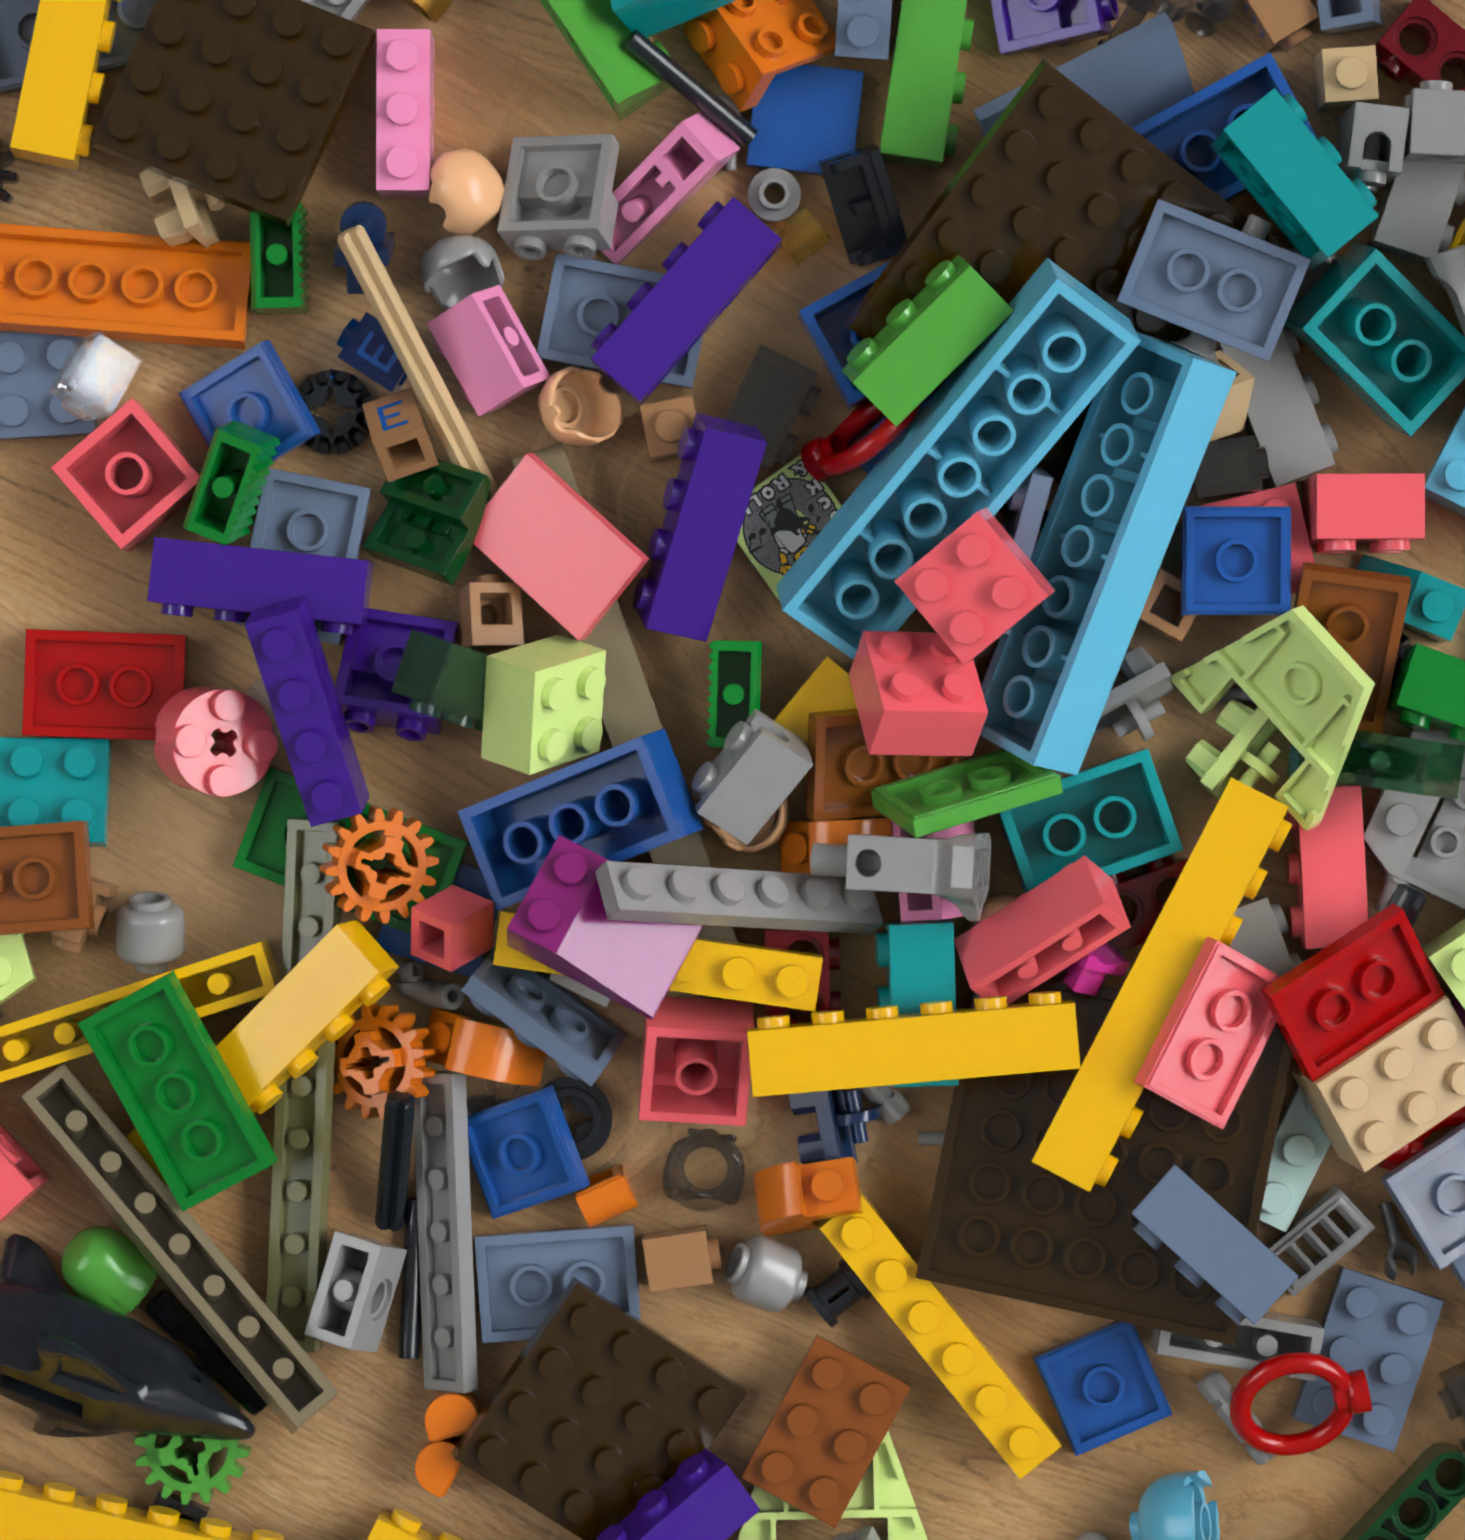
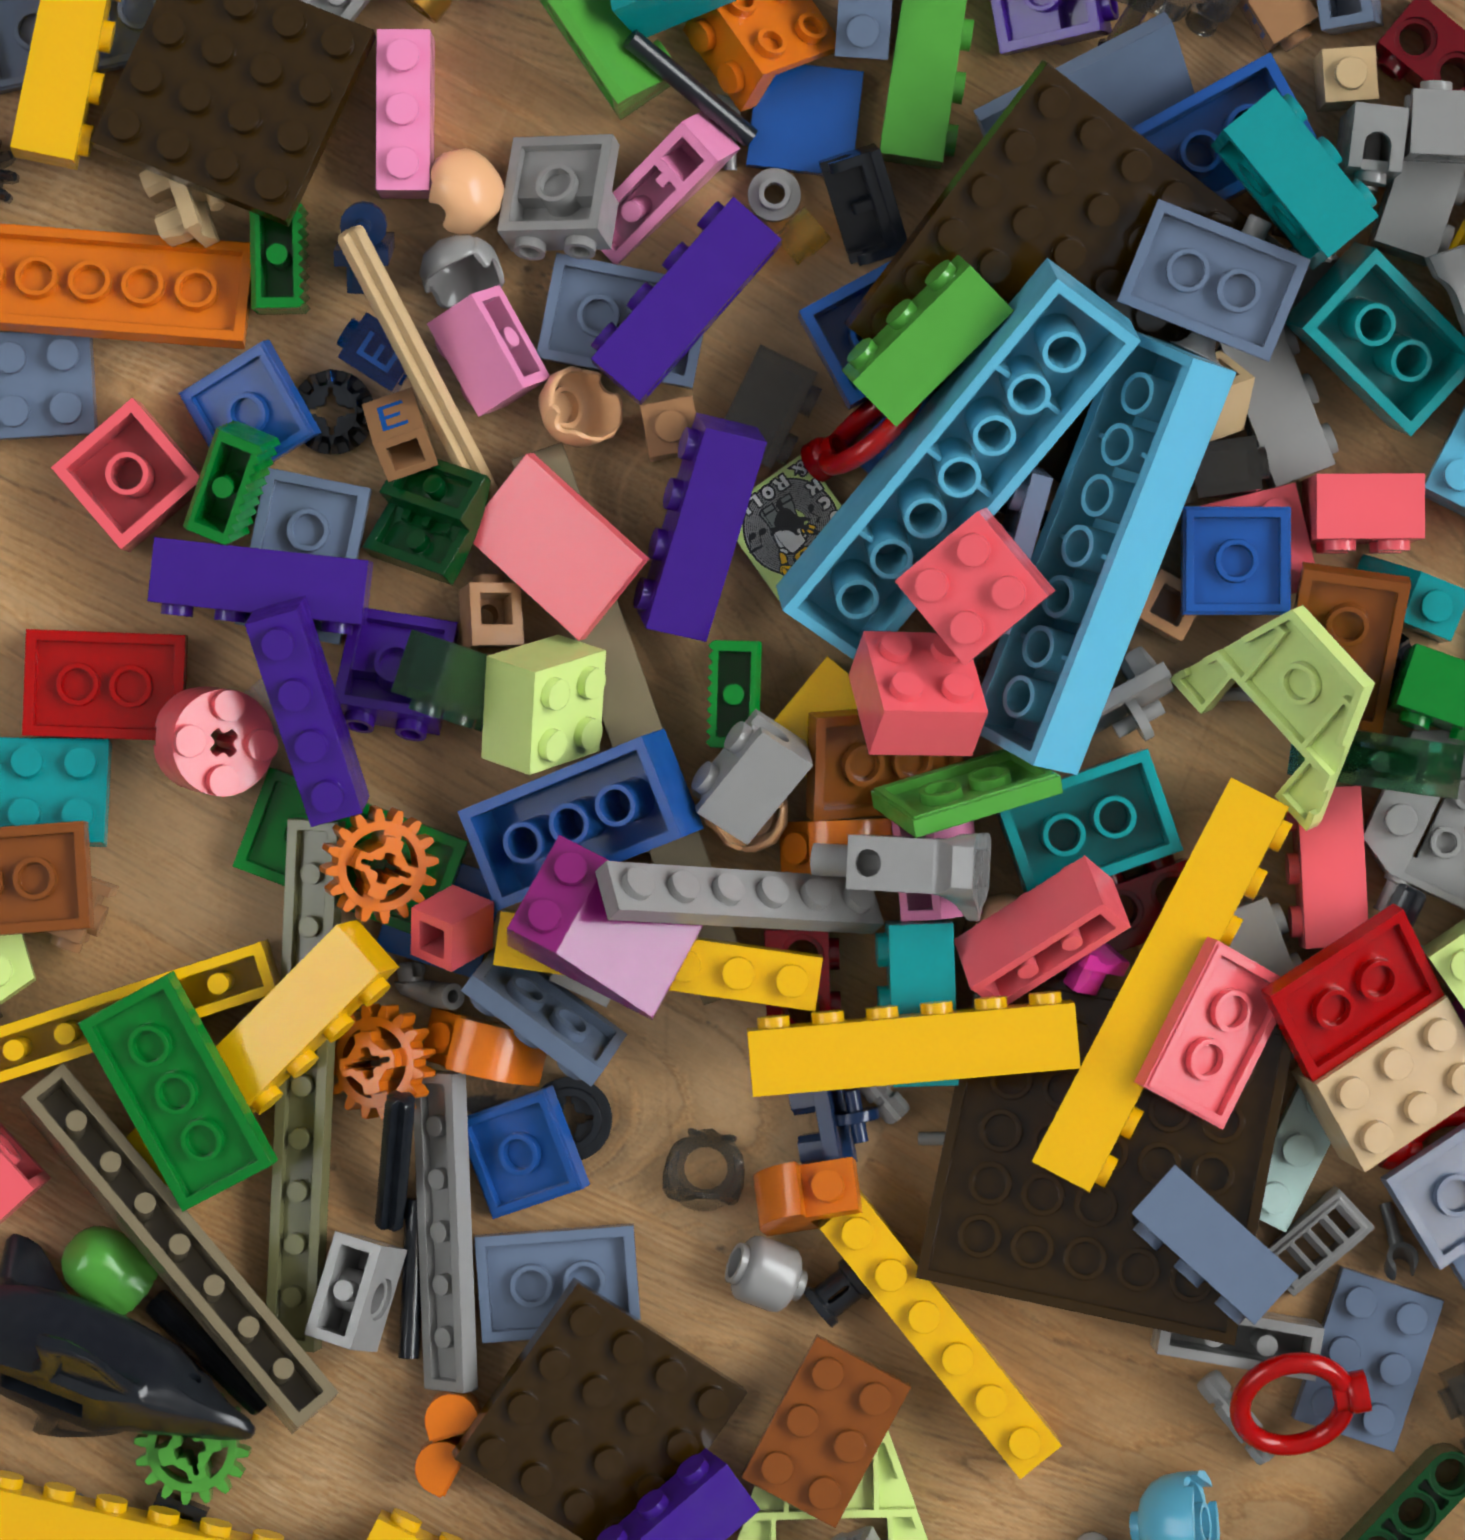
(94, 377): clear brick -> none
(150, 931): light grey head -> none
(606, 1196): orange brick -> none
(680, 1258): medium nougat brick -> none
(696, 1062): coral brick -> none
(1102, 1385): blue tile -> none
(1250, 733): yellowish green hips -> none

